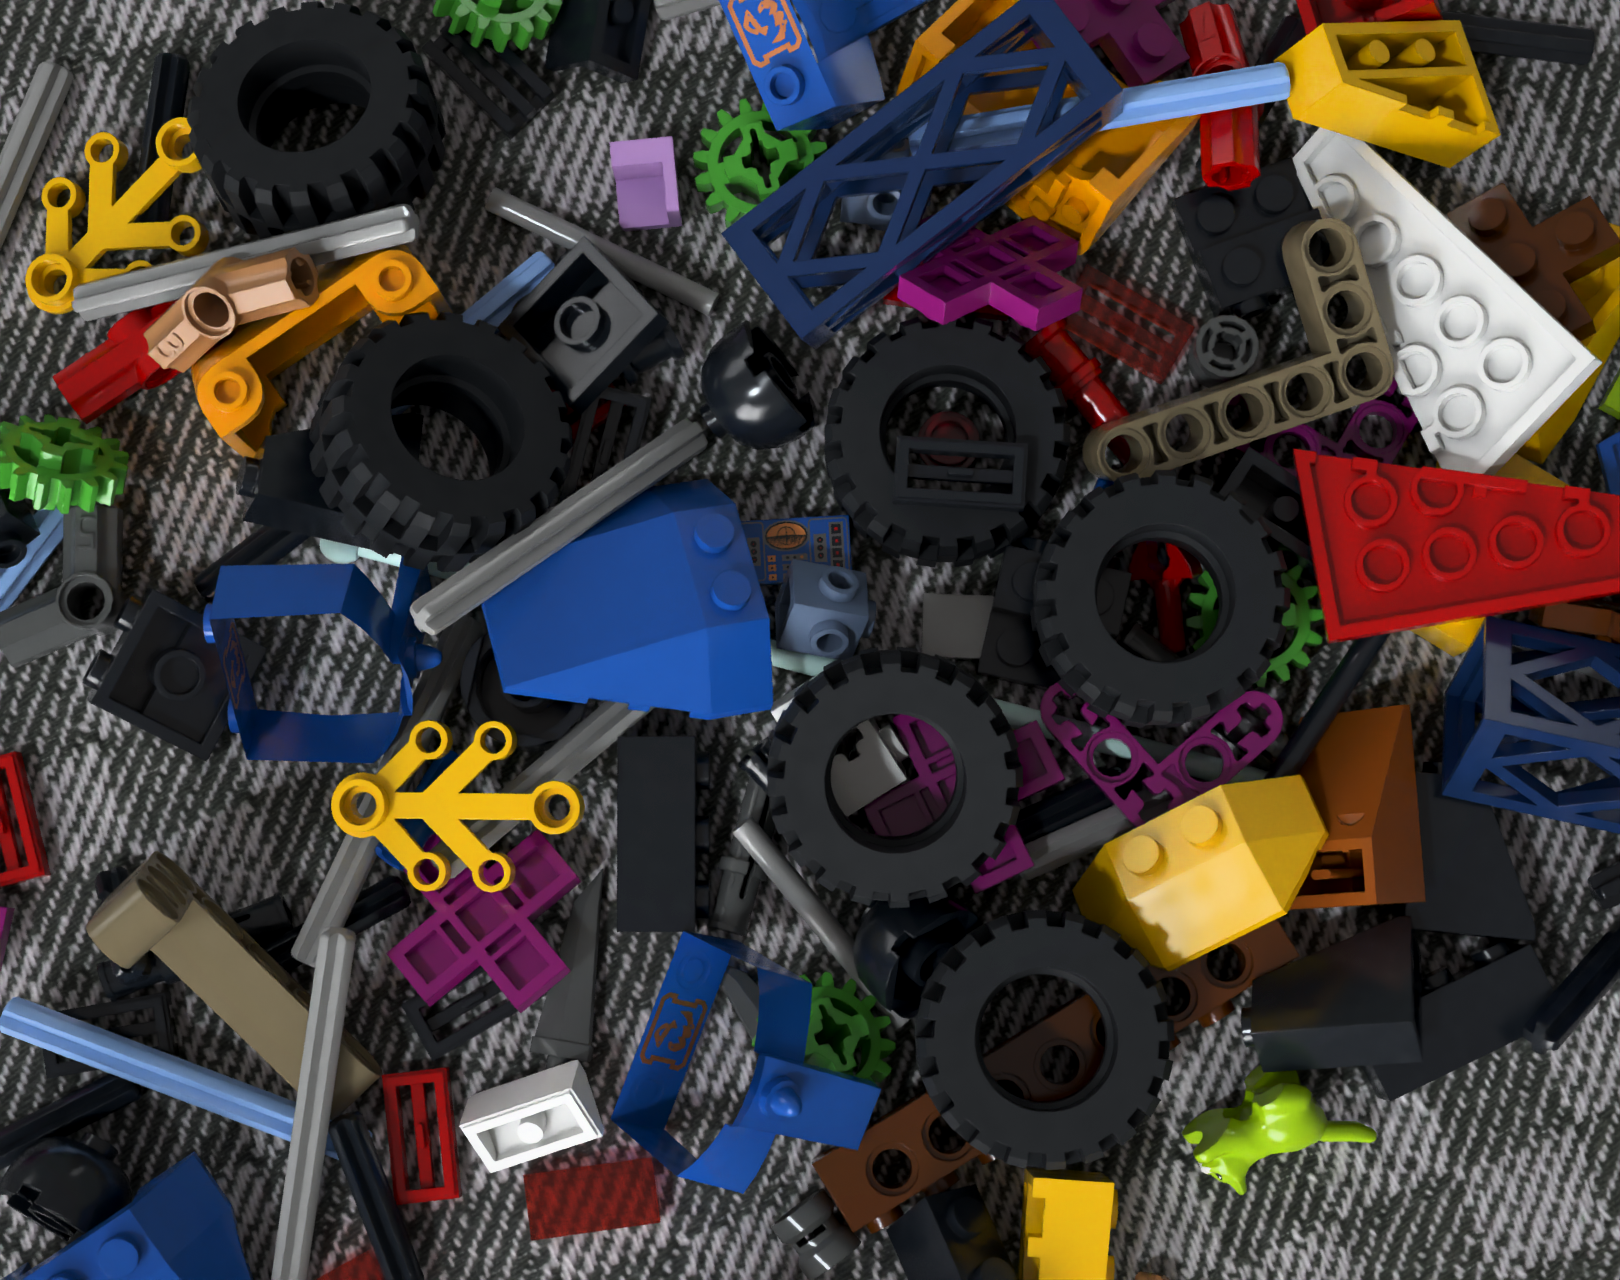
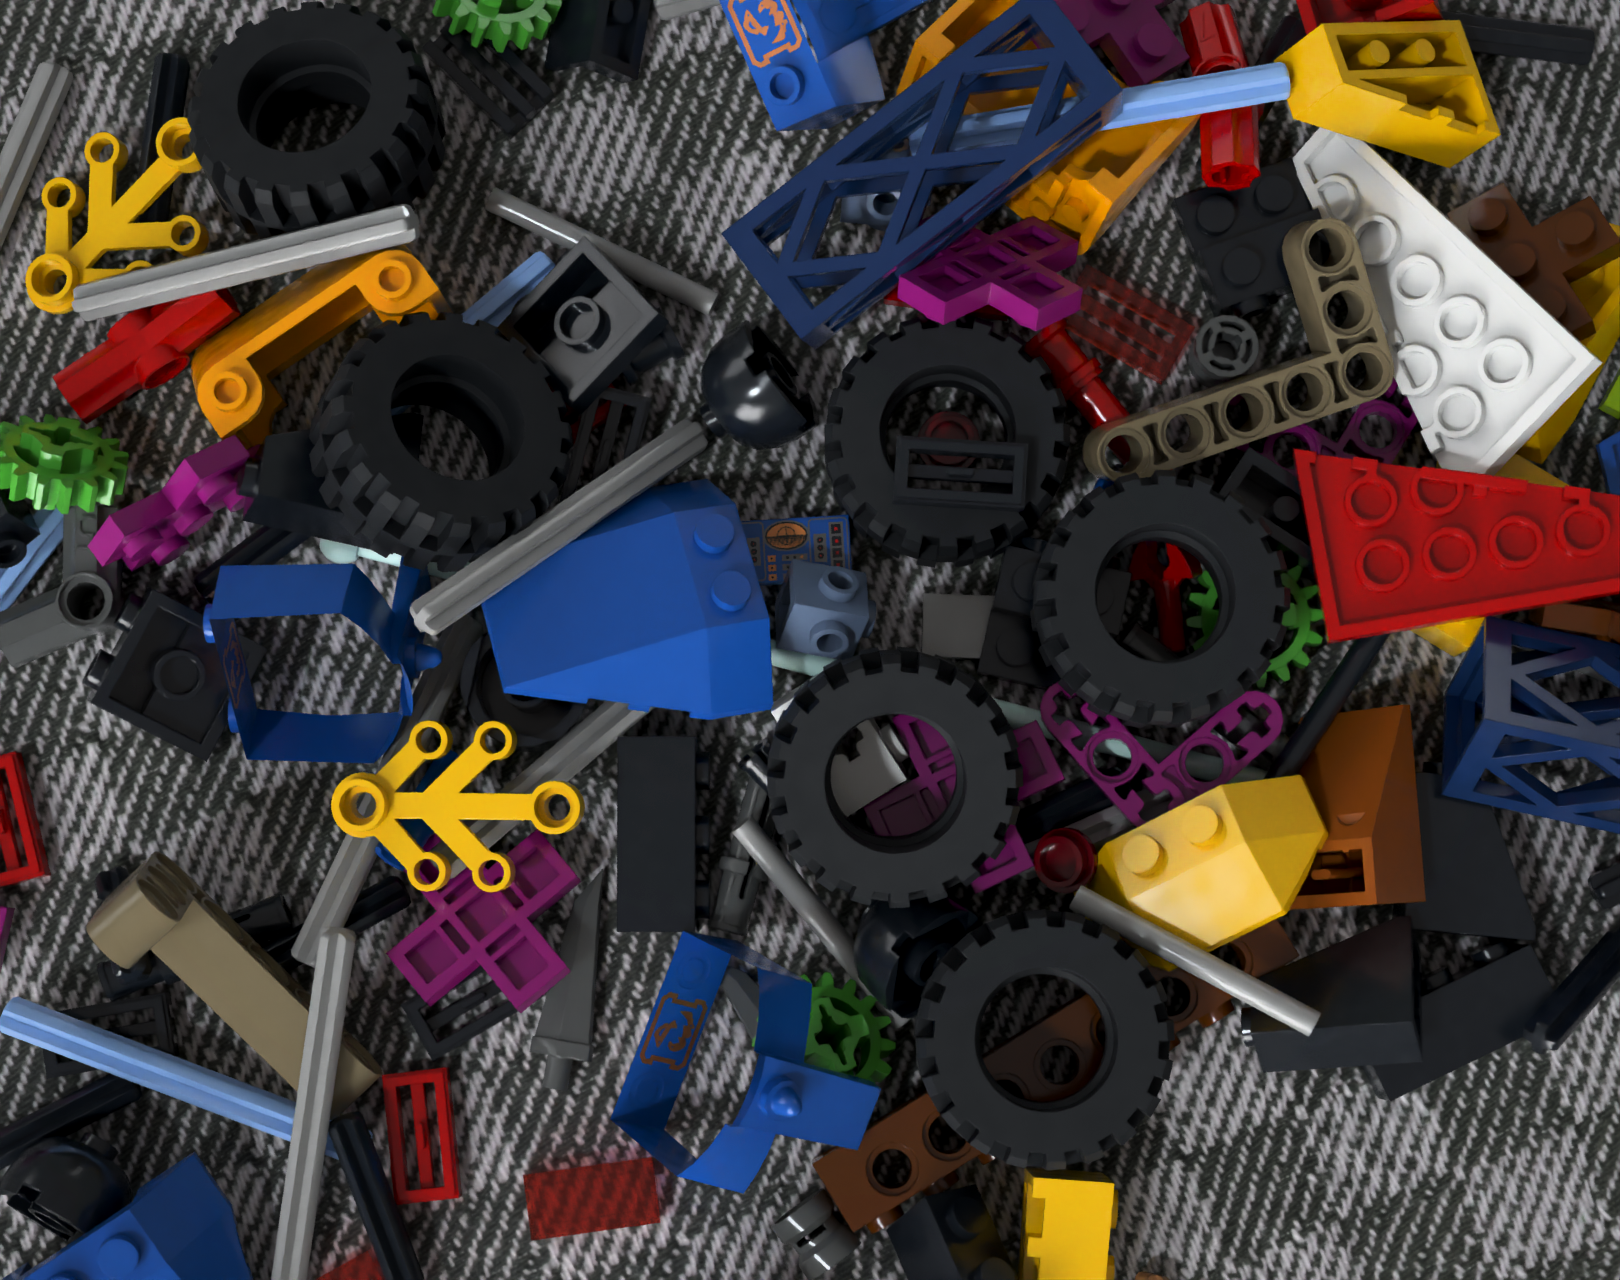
(163, 521): none -> magenta plate
(228, 296): medium nougat piece -> none
(532, 1116): white slope -> none
(646, 183): lavender panel -> none
(737, 171): bright green gear -> none
(1065, 860): none -> dark red plate
(1196, 961): none -> light grey bar
(1271, 1120): lime animal -> none

